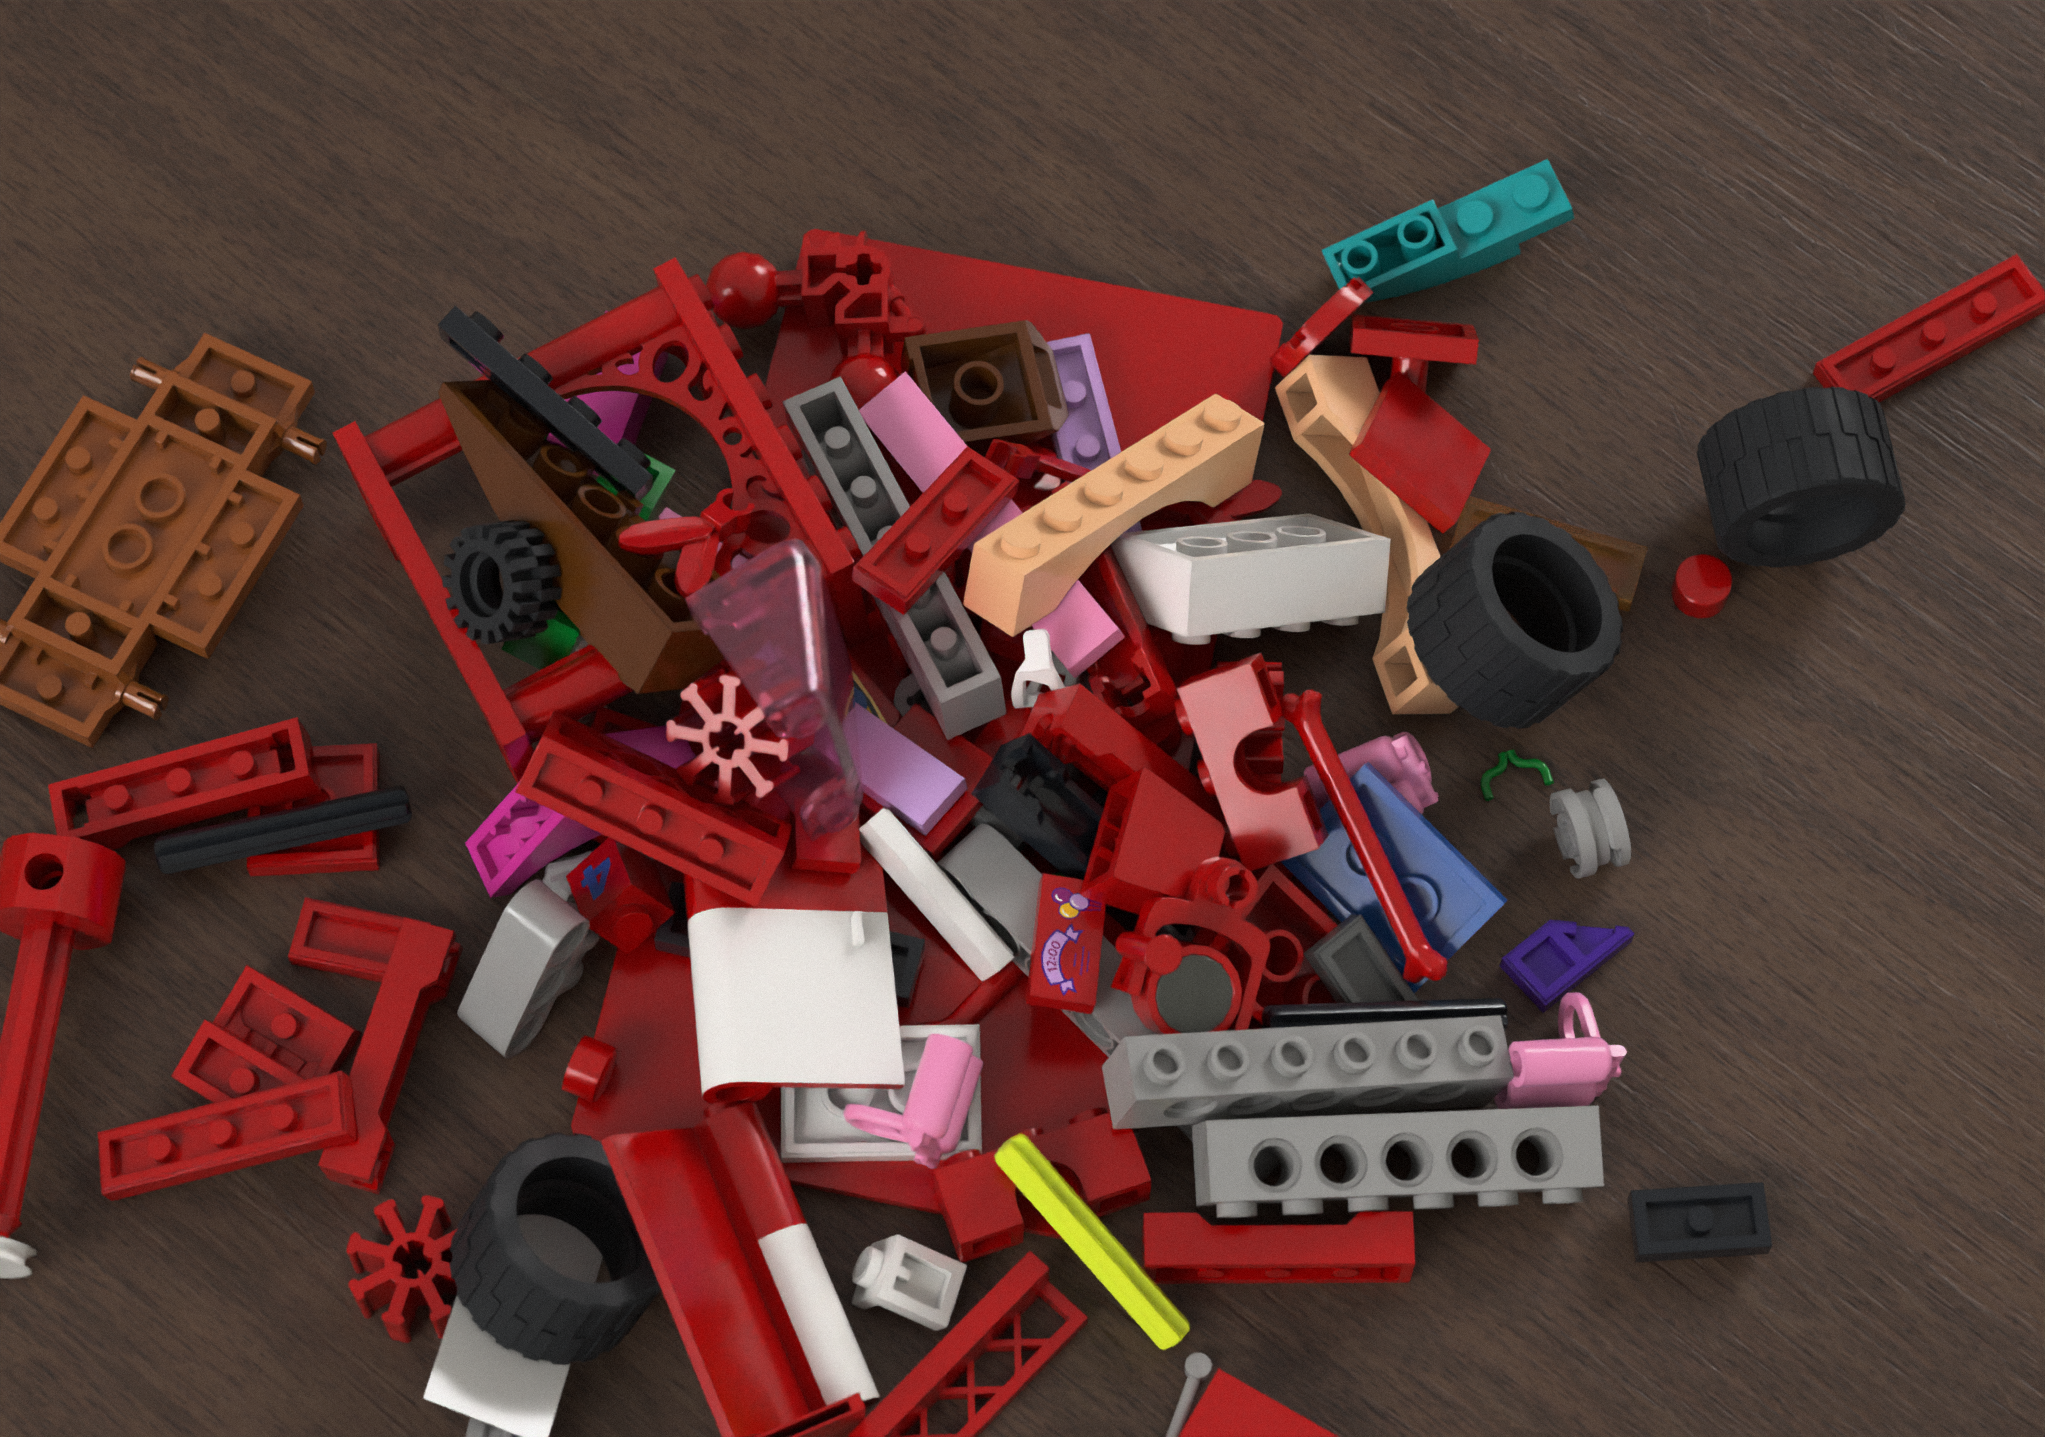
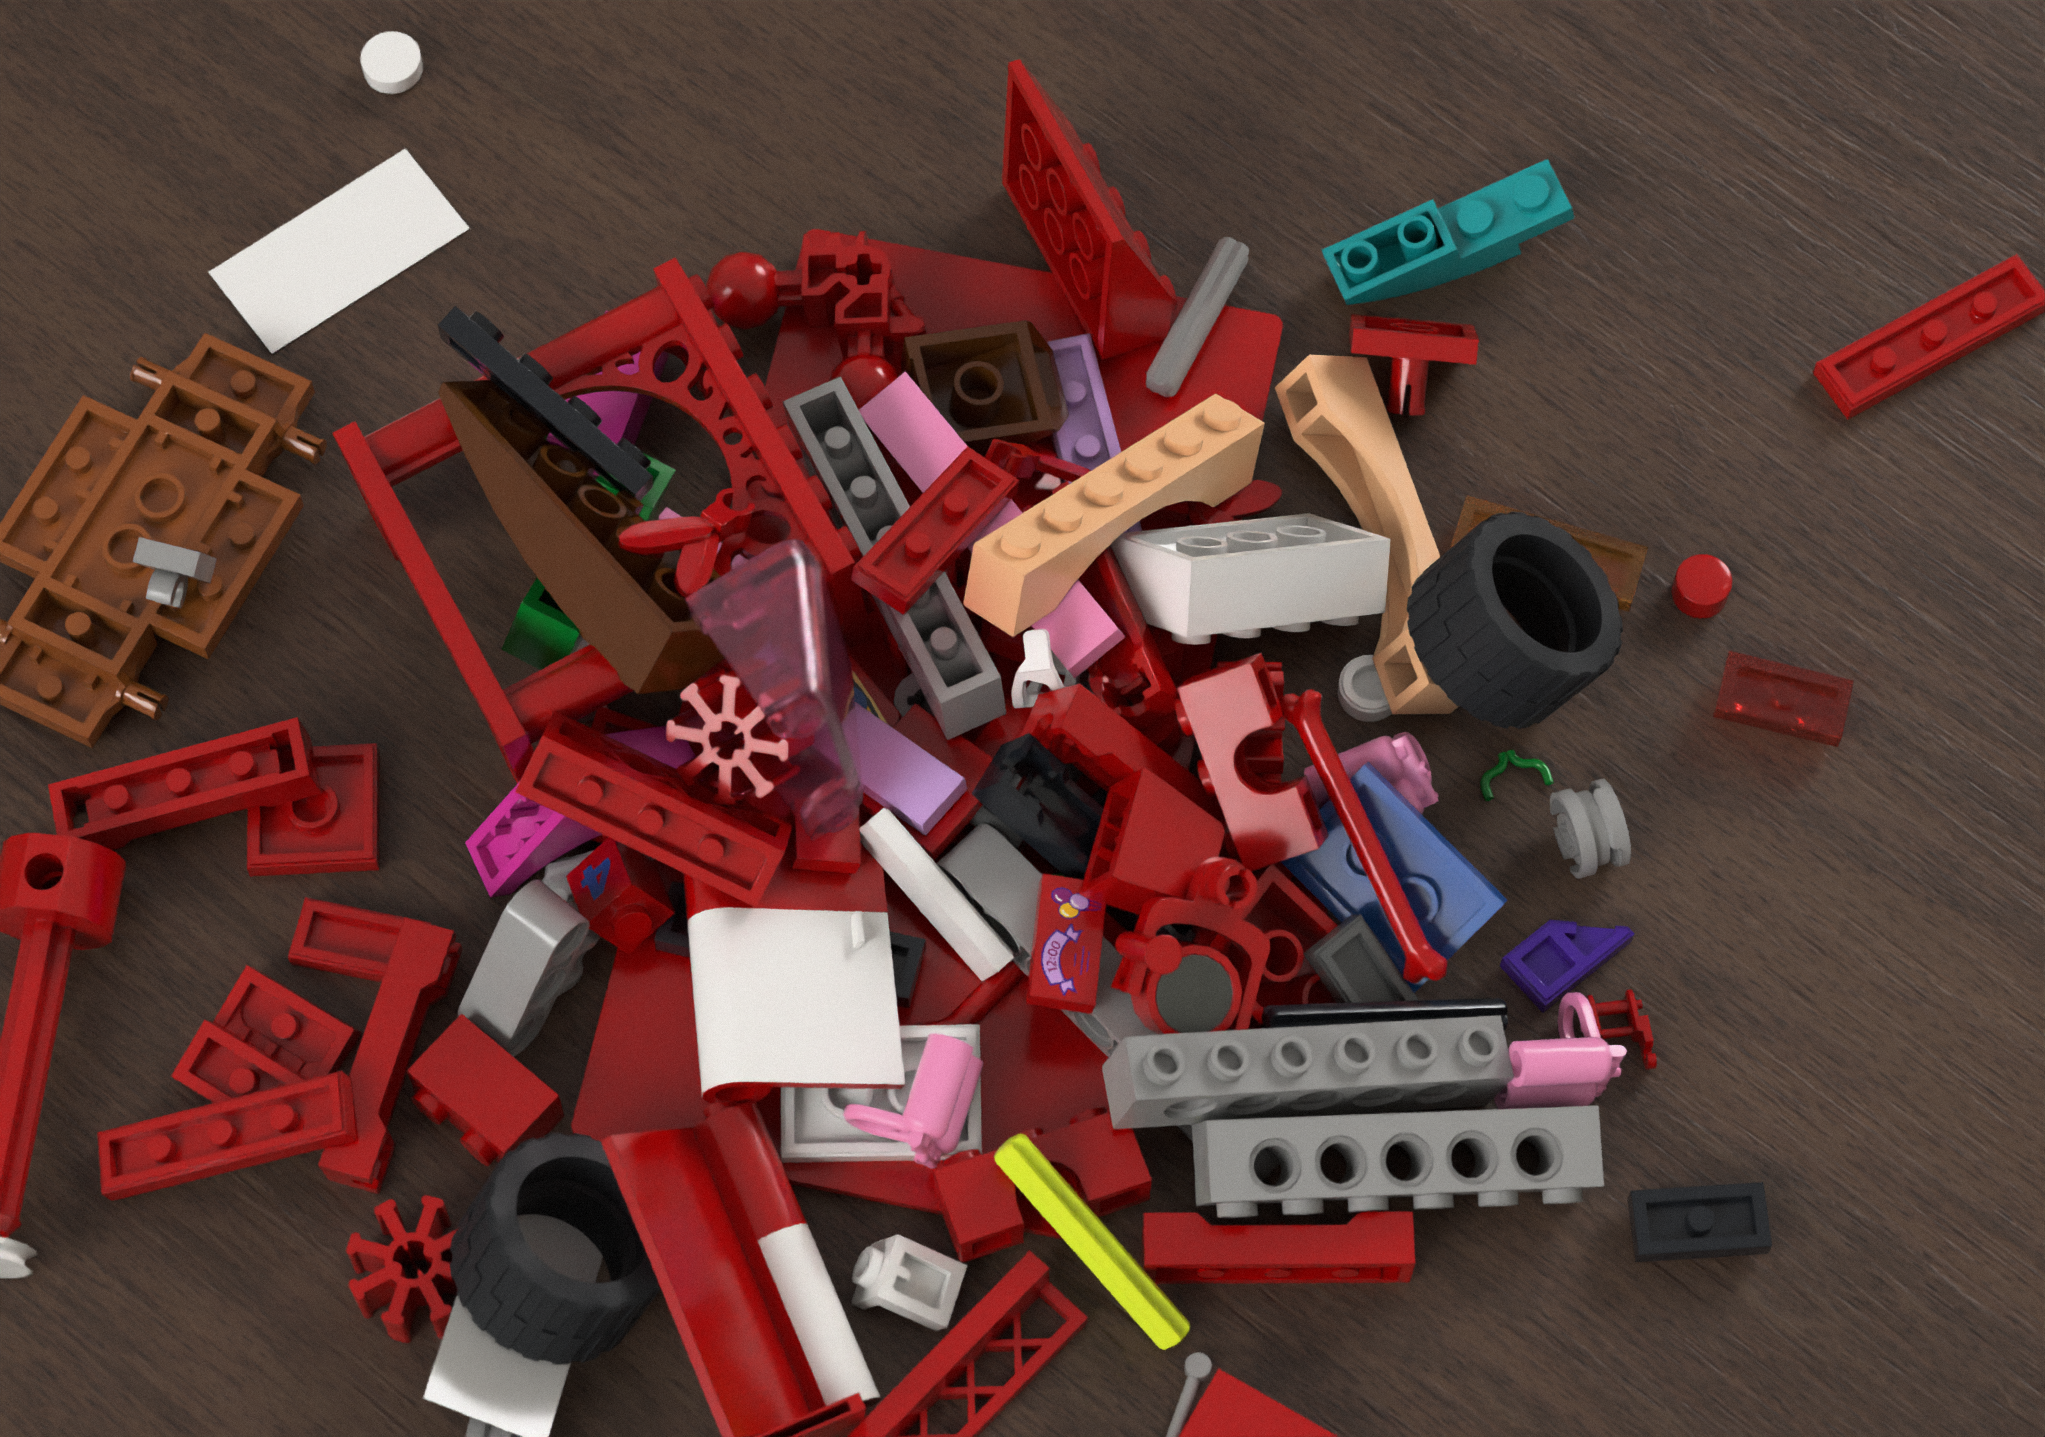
(172, 569): none -> light grey tile
(282, 829): black axle -> none
(338, 251): none -> white sticker
(391, 62): none -> white tile
(482, 1092): none -> red brick
(526, 580): black tyre -> none
(589, 1068): red piece -> none
(1080, 223): none -> red slope
(1197, 317): none -> light grey axle
(1320, 326): red tile -> none
(1362, 691): none -> white tile
(1420, 452): red tile -> none
(1638, 1028): none -> red piece
(1783, 698): none -> clear red plate
(1800, 477): black tyre -> none

